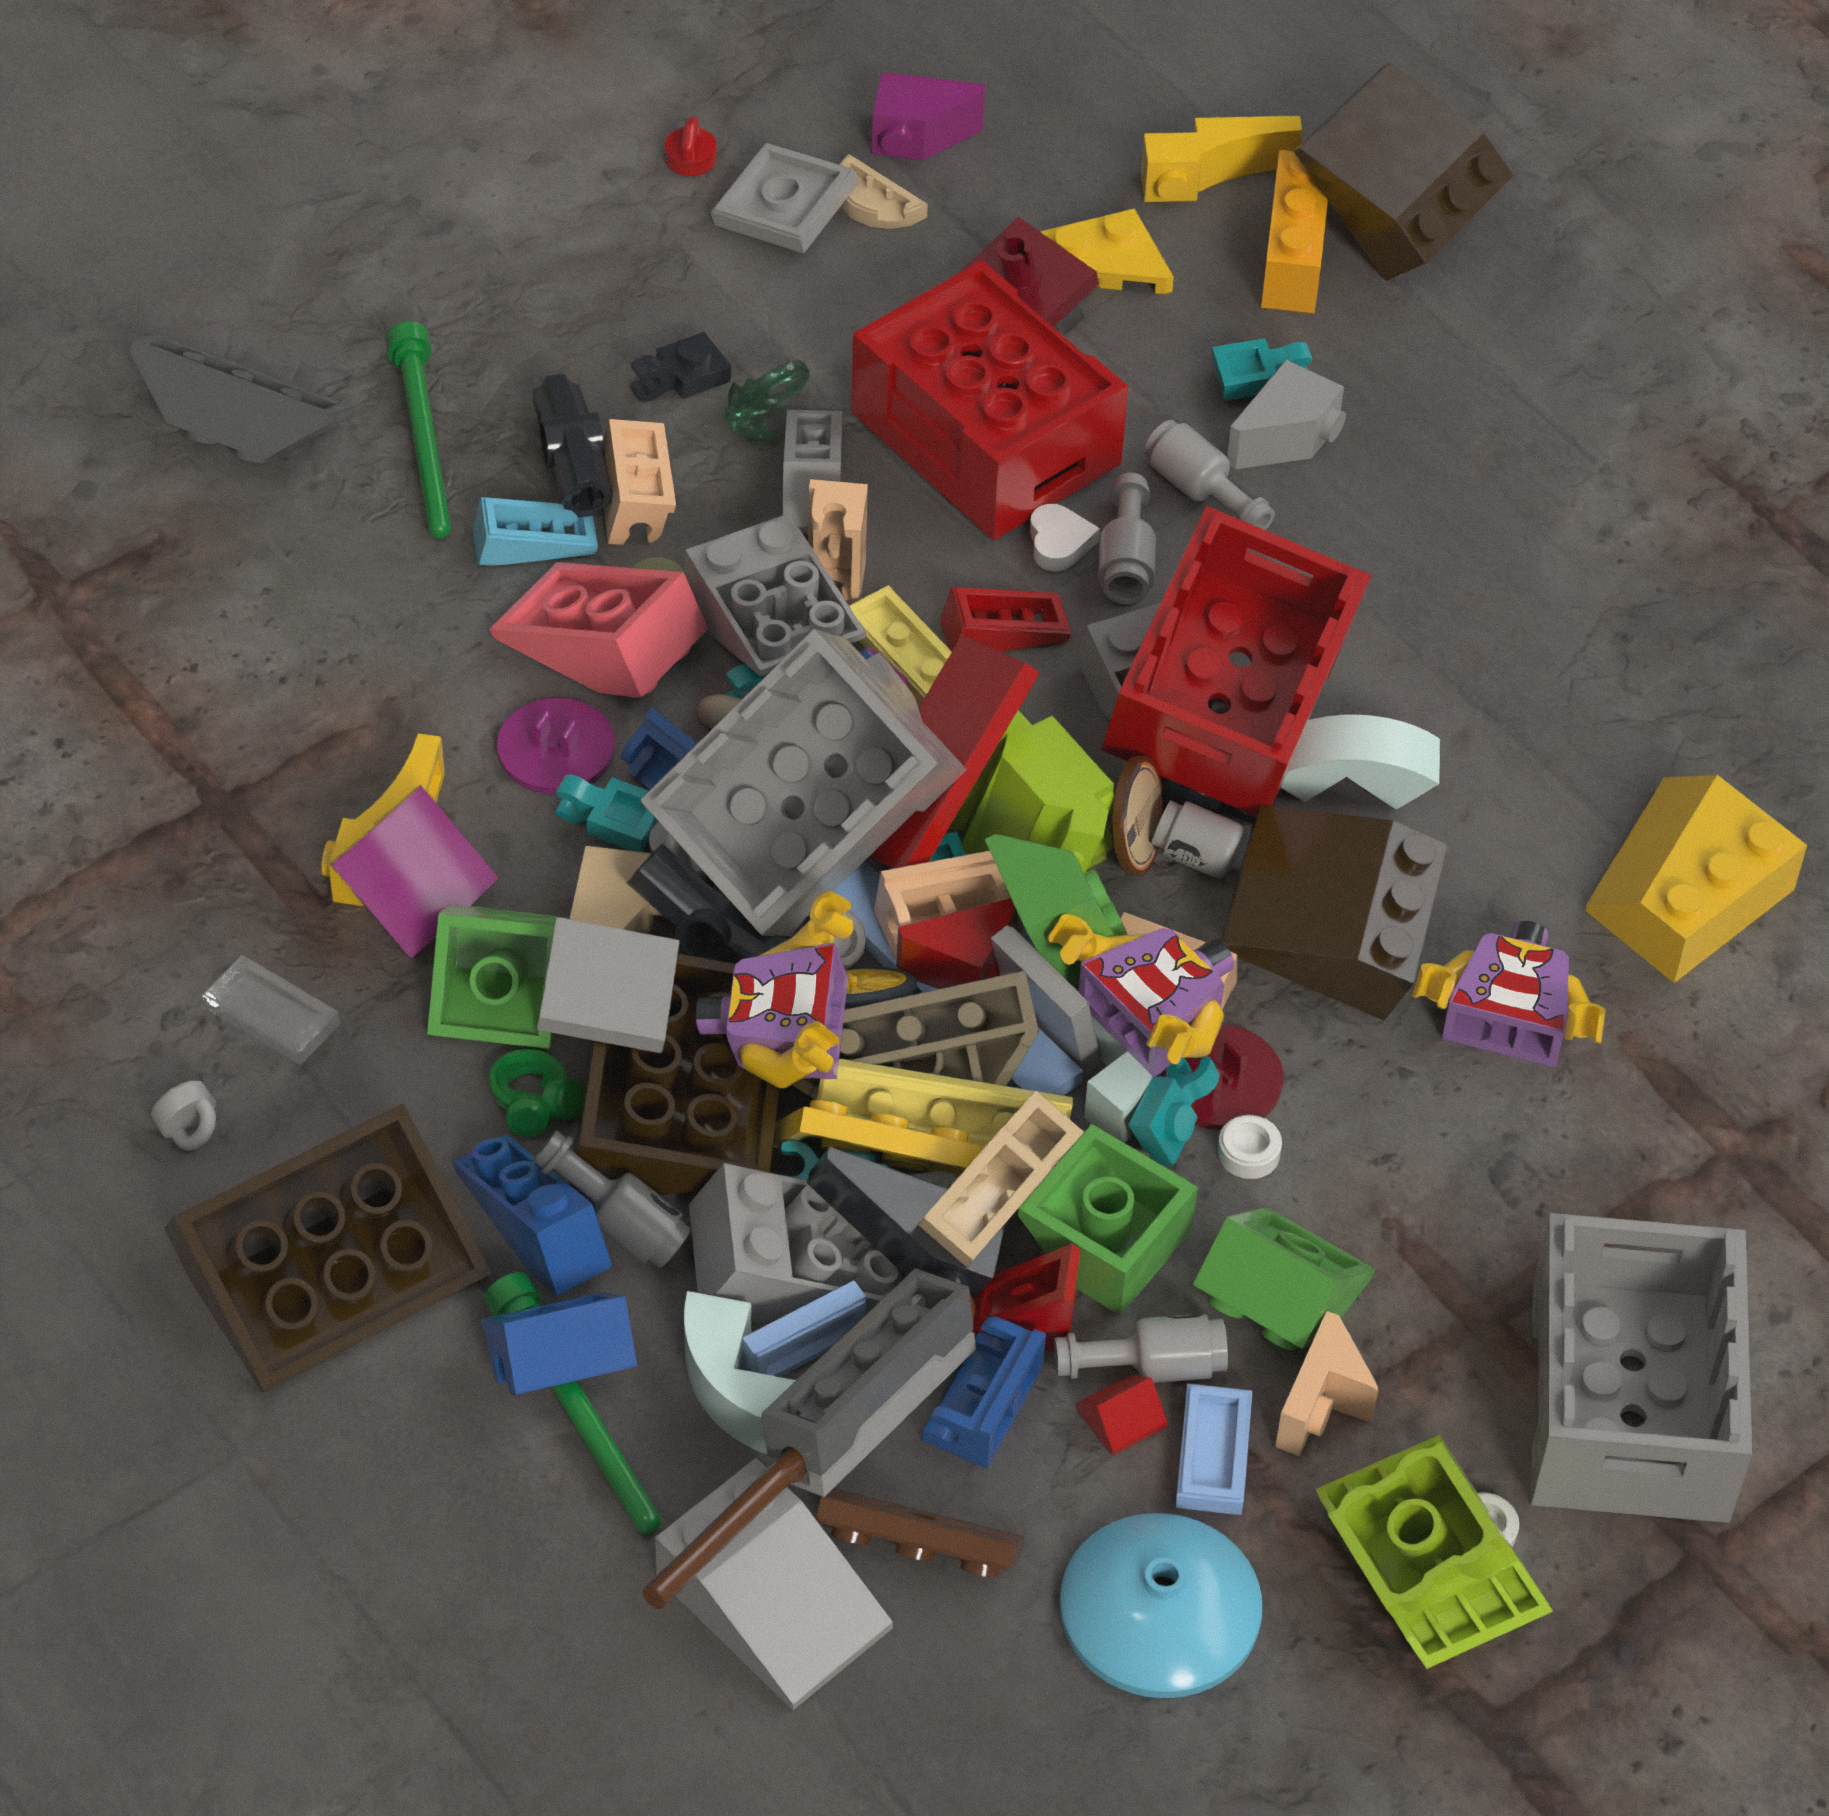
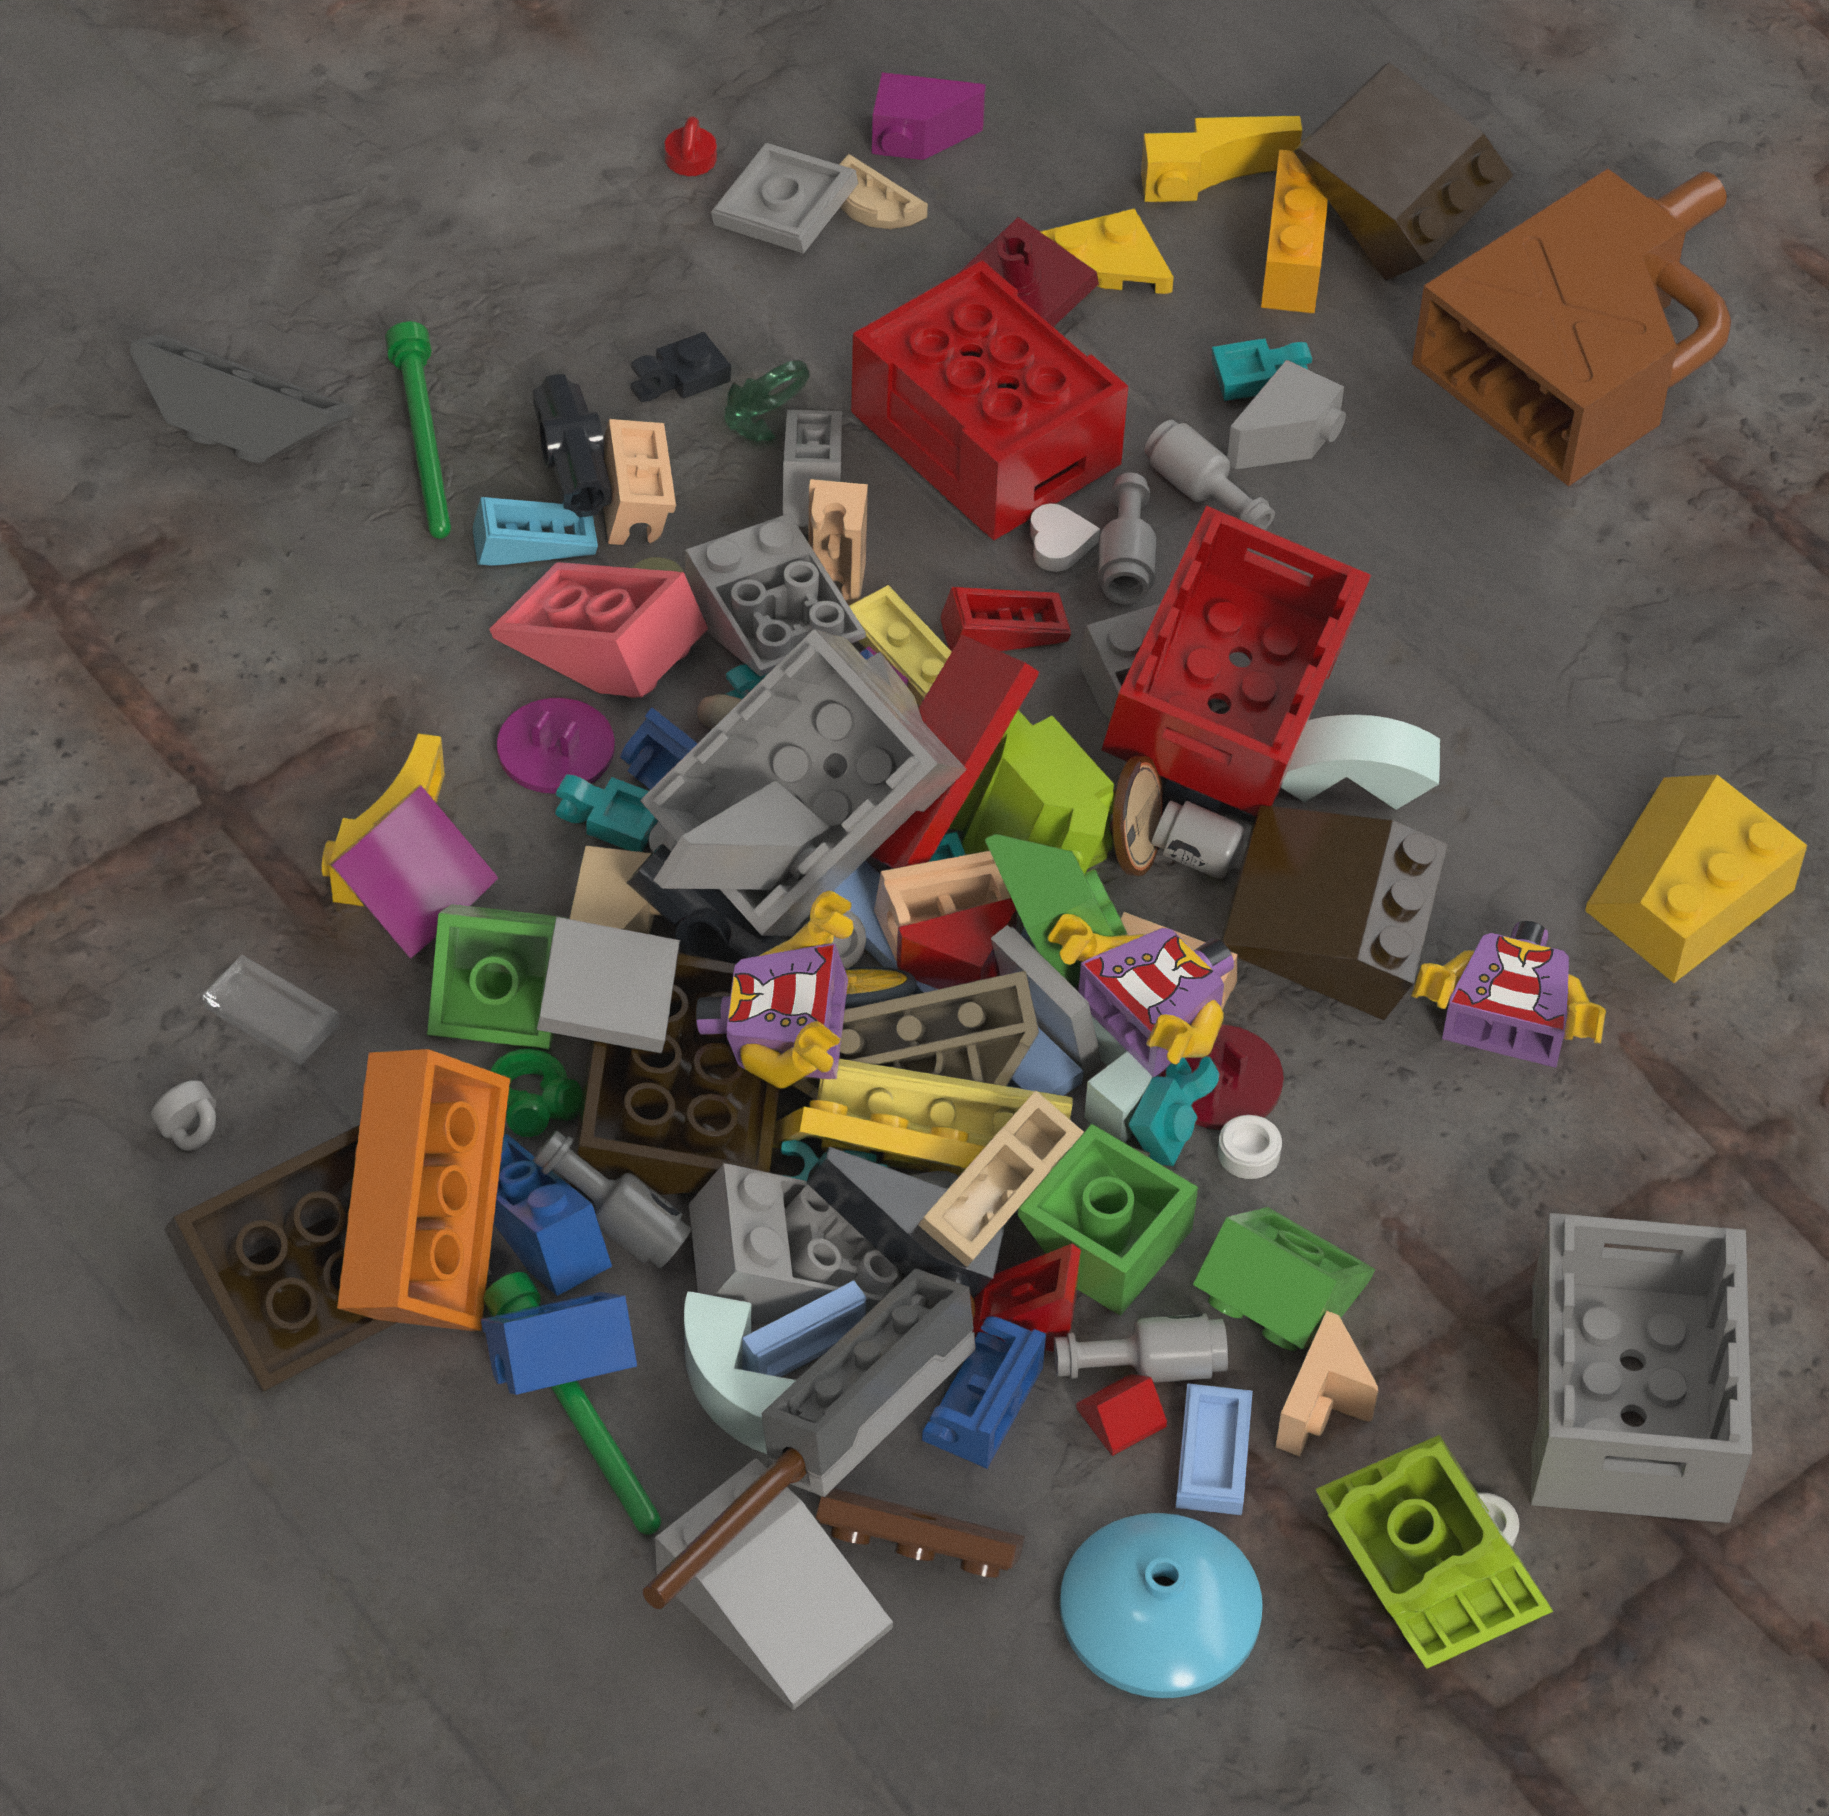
(424, 1190): none -> orange slope
(746, 845): none -> light grey slope
(1565, 323): none -> dark orange piece

